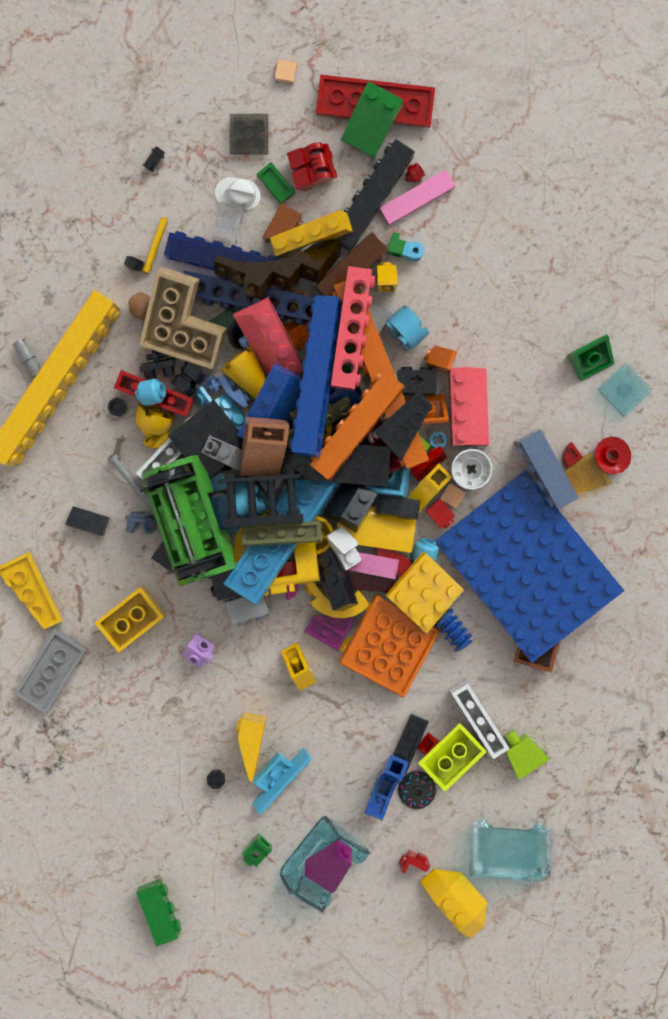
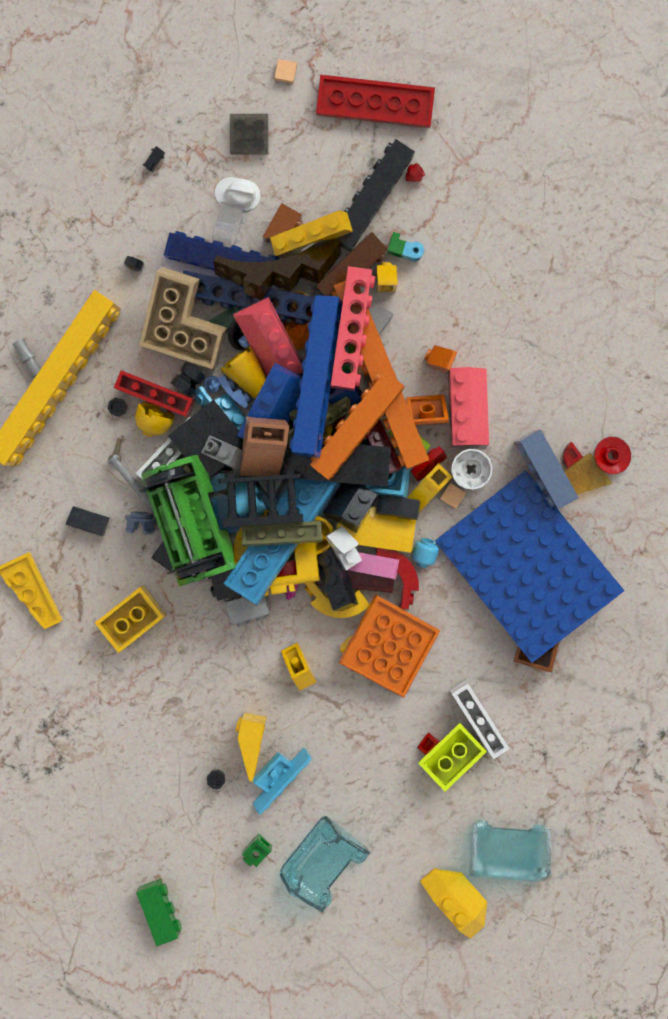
(50, 671): light grey plate -> none
(138, 305): medium nougat head -> none
(150, 392): medium azure head -> none
(155, 245): yellow bar -> none
(156, 441): yellow arm -> none
(166, 364): black hips -> none
(198, 651): lavender brick -> none
(275, 183): green tile -> none
(311, 165): red hips -> none
(329, 629): magenta wing -> none
(329, 865): magenta slope -> none
(372, 119): green slope -> none
(384, 786): blue arch -> none
(404, 424): black wing -> none
(407, 327): medium azure brick -> none
(410, 738): black tile -> none
(413, 781): pearl dark grey dish -> none
(417, 197): bright pink tile -> none
(418, 860): red bracket -> none
(424, 592): yellow plate -> none
(425, 374): black brick -> none
(436, 434): medium azure bush -> none
(440, 514): red brick -> none
(454, 630): blue piece -> none
(524, 754): lime torso -> none
(592, 358): green slope -> none
(624, 389): clear light blue plate -> none

